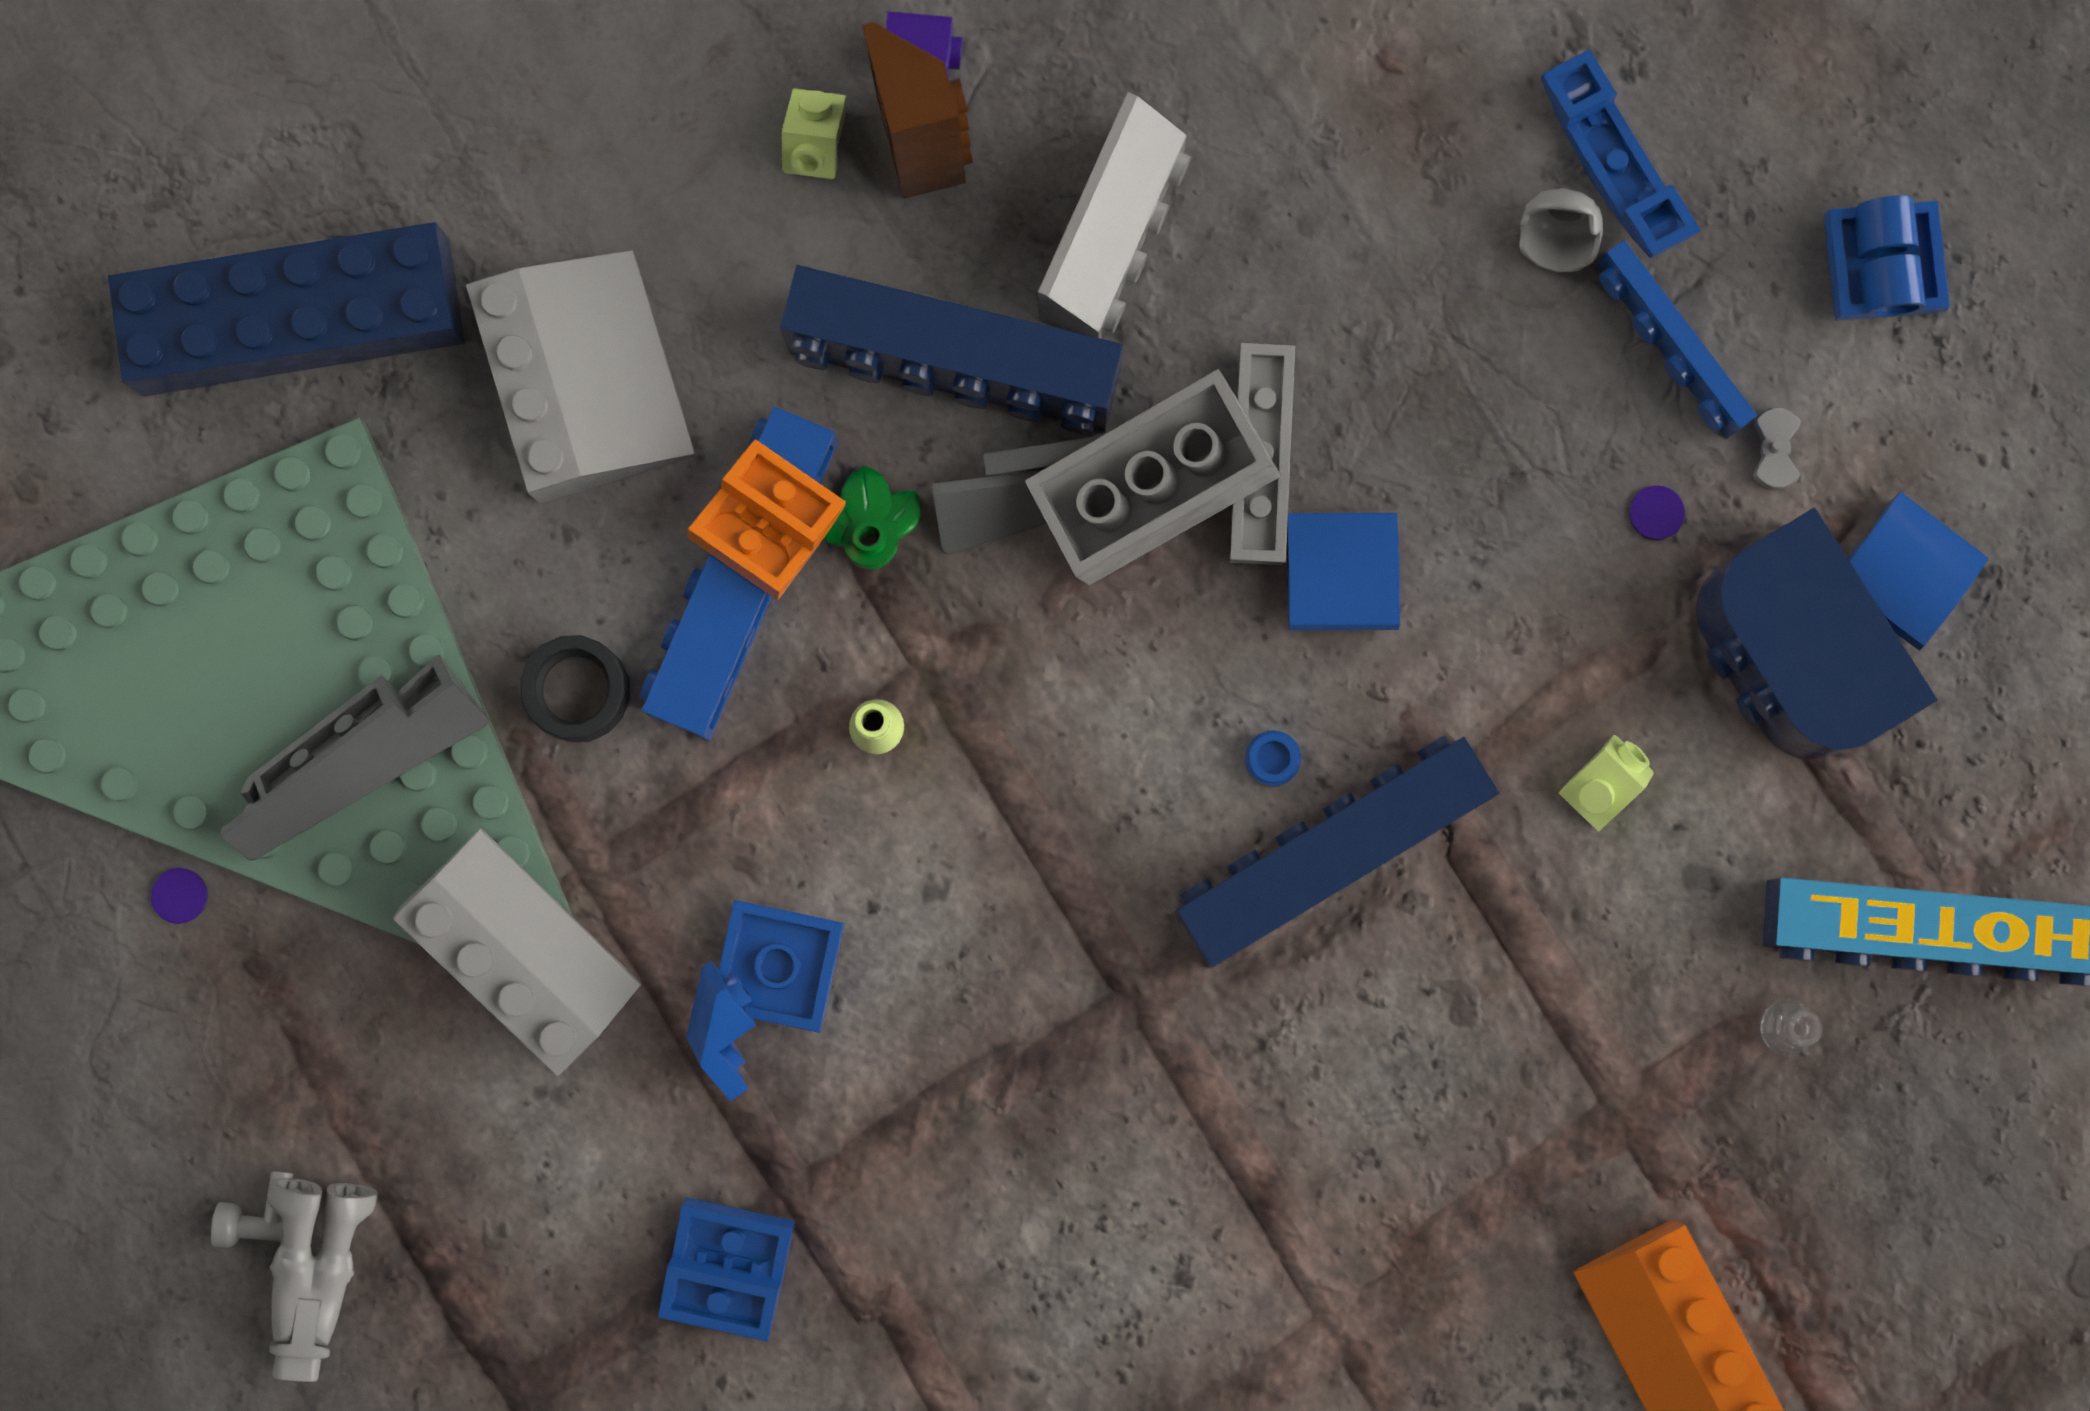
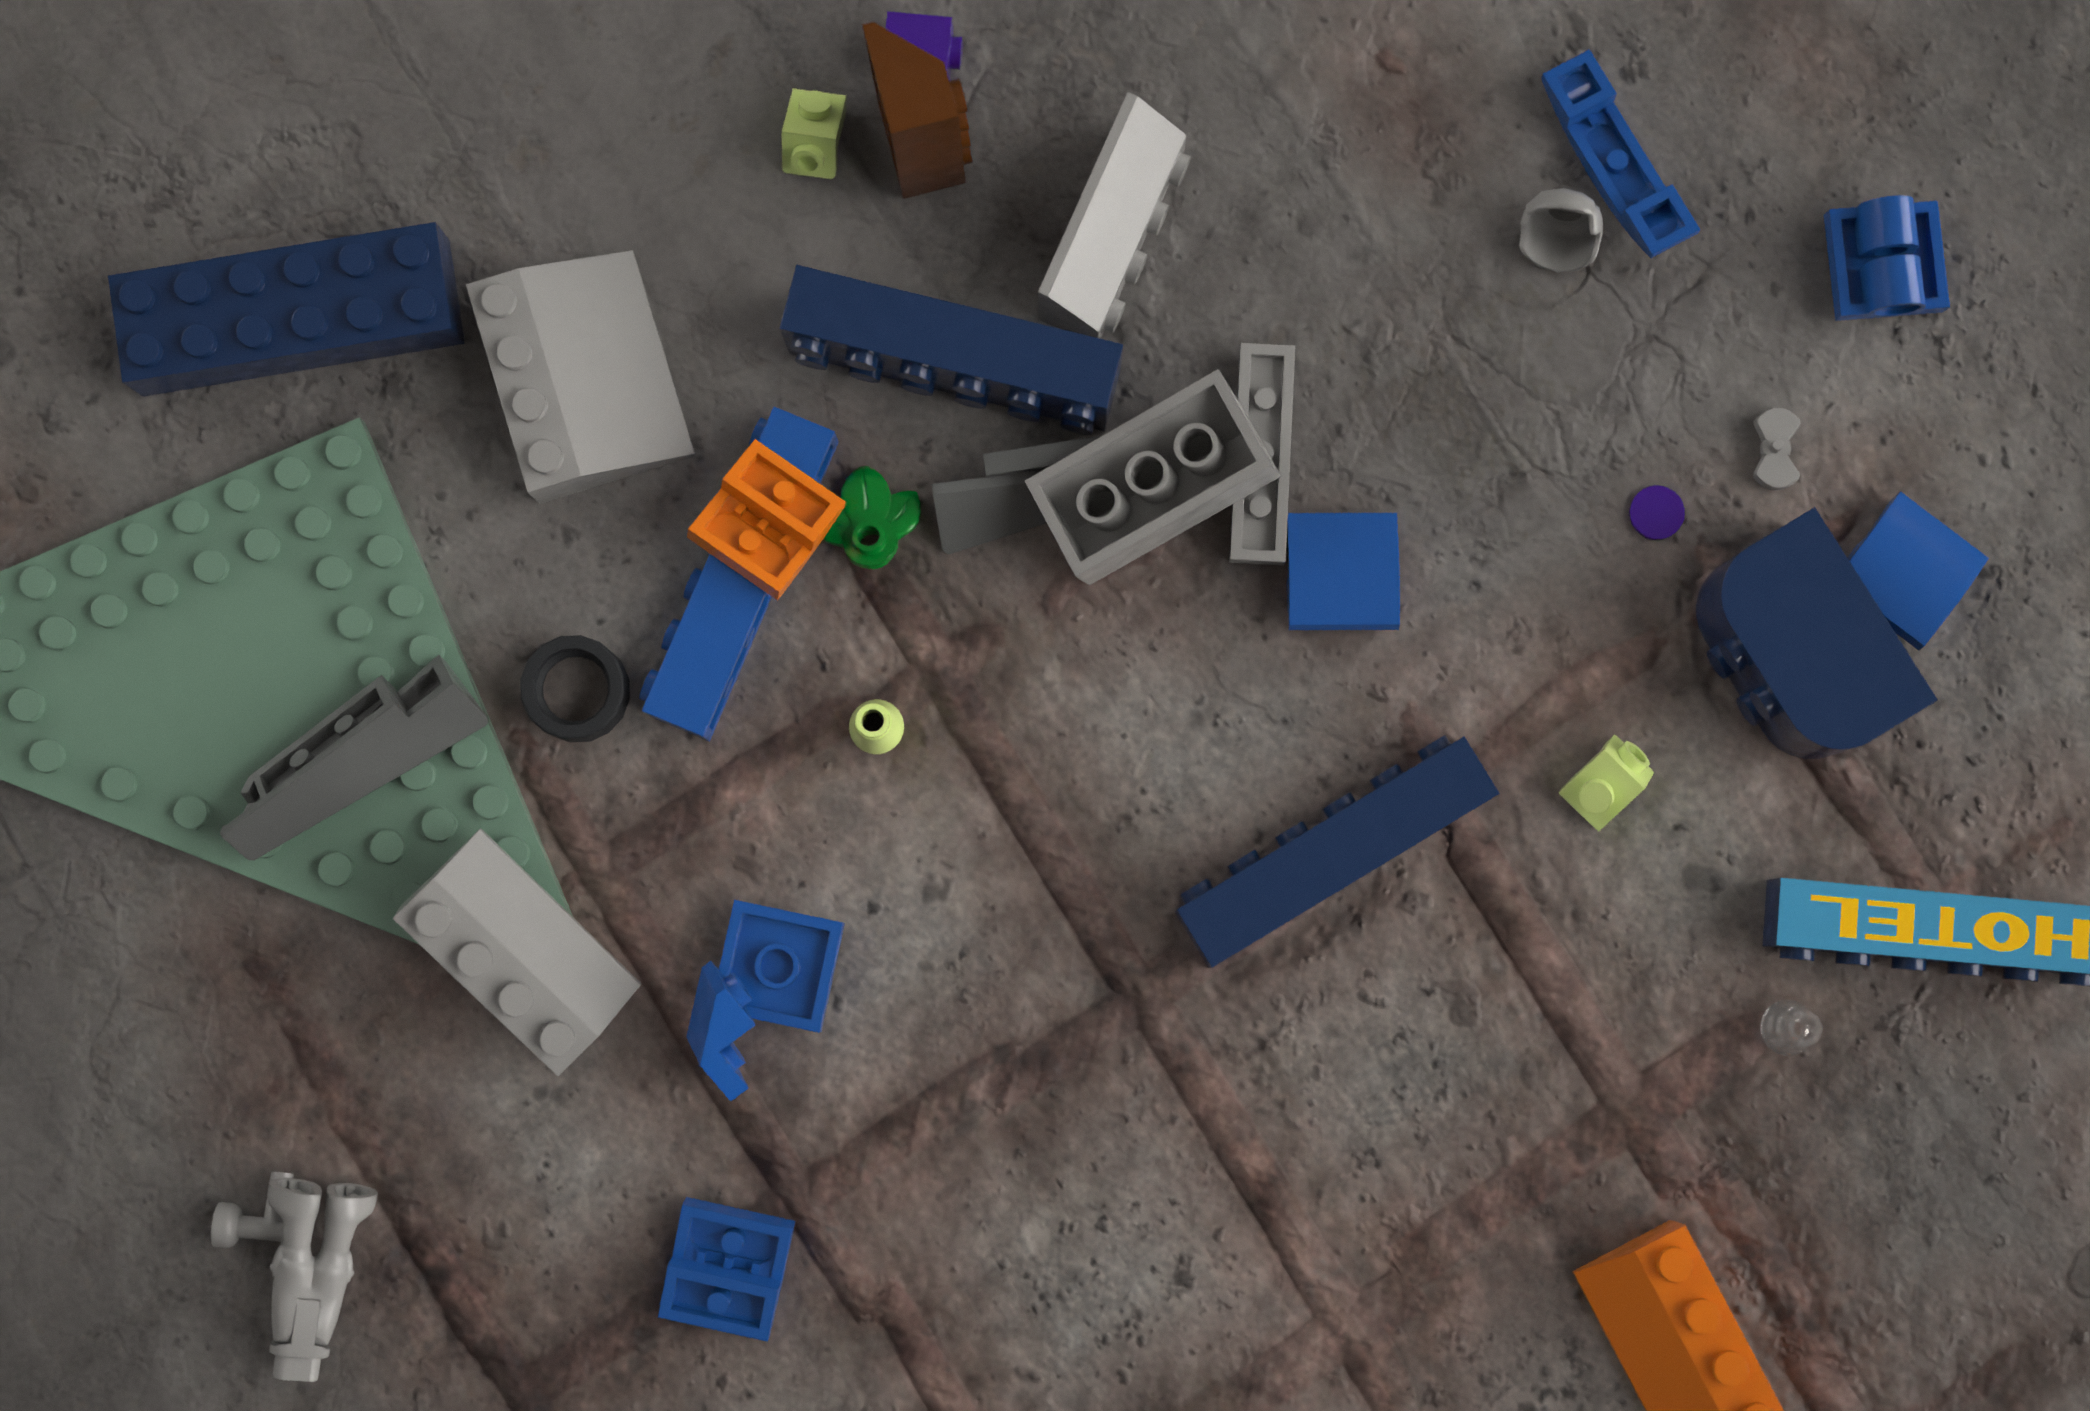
(179, 895): dark purple piece -> none
(1272, 758): blue tile -> none
(1687, 357): blue plate -> none

